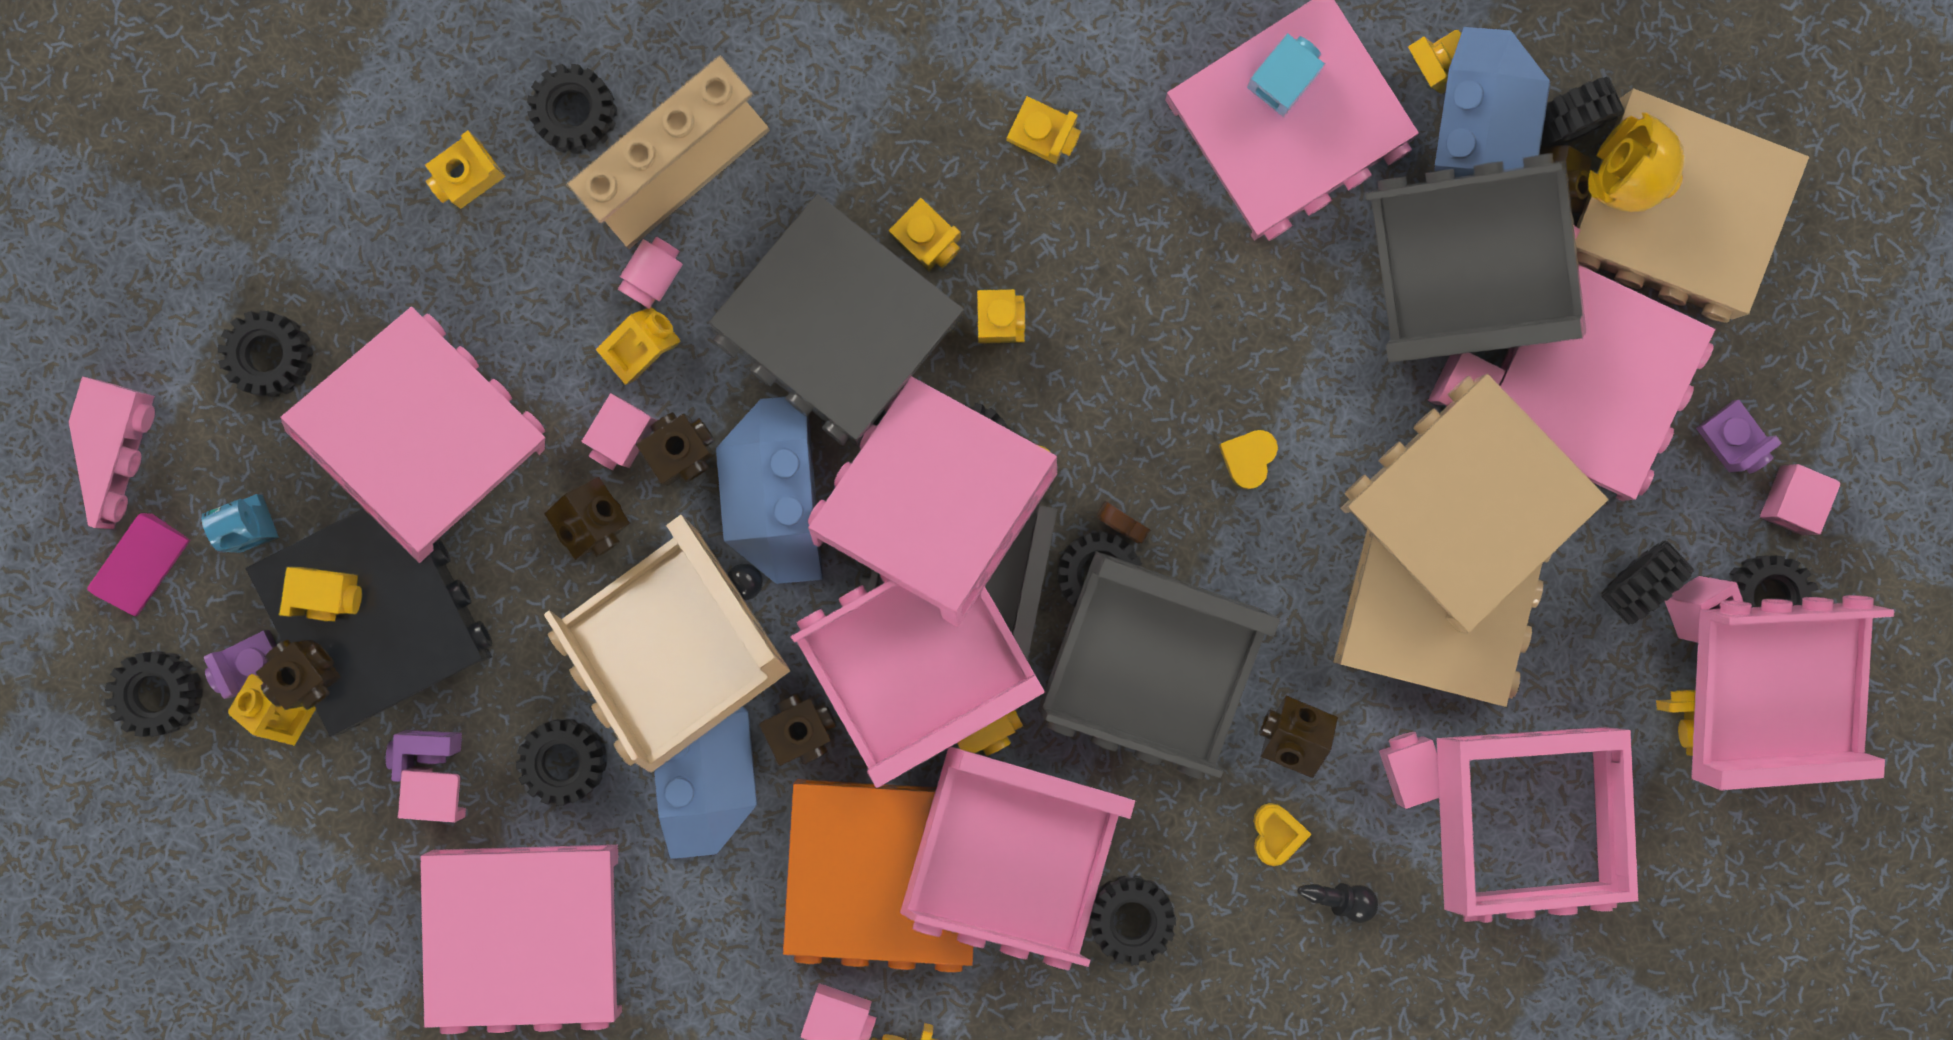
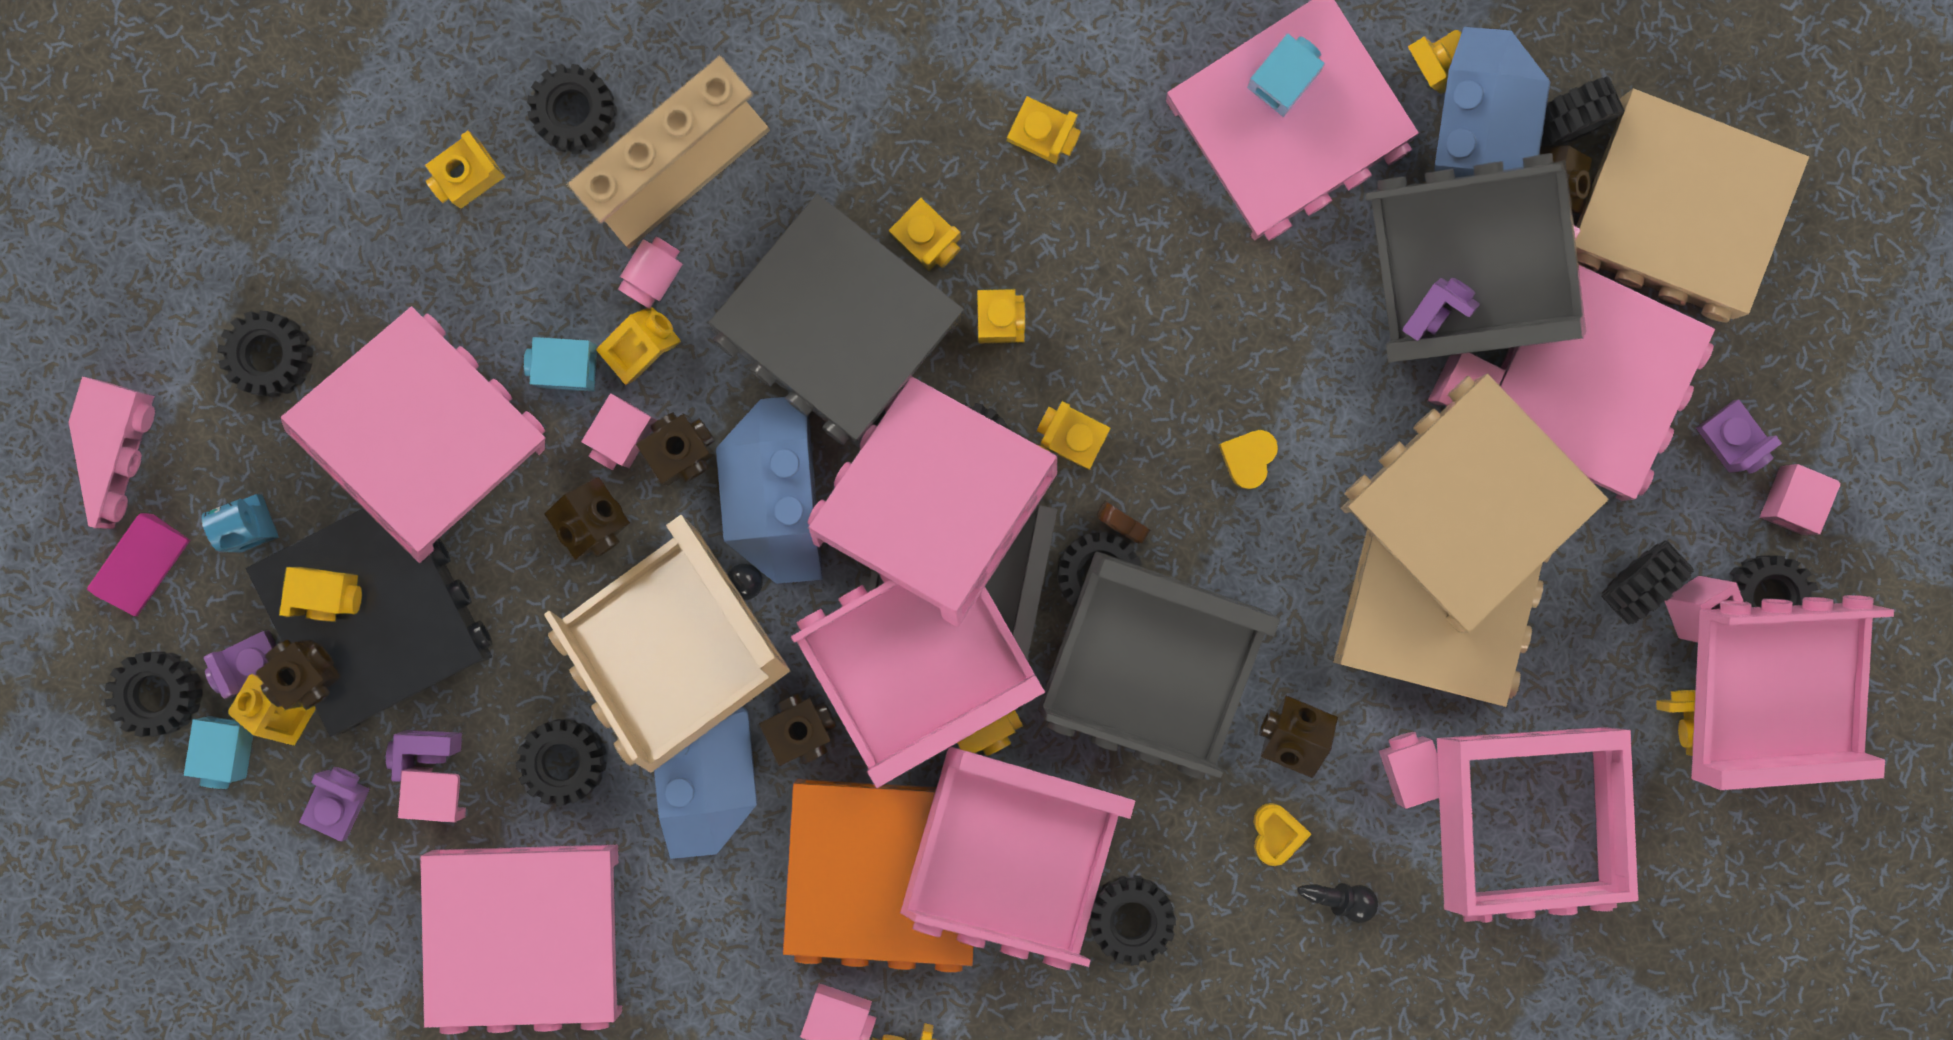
(218, 752): none -> medium azure brick
(334, 803): none -> medium lavender bracket
(561, 364): none -> medium azure brick
(1072, 434): none -> yellow bracket
(1431, 311): none -> medium lavender bracket
(1639, 165): yellow cylinder -> none

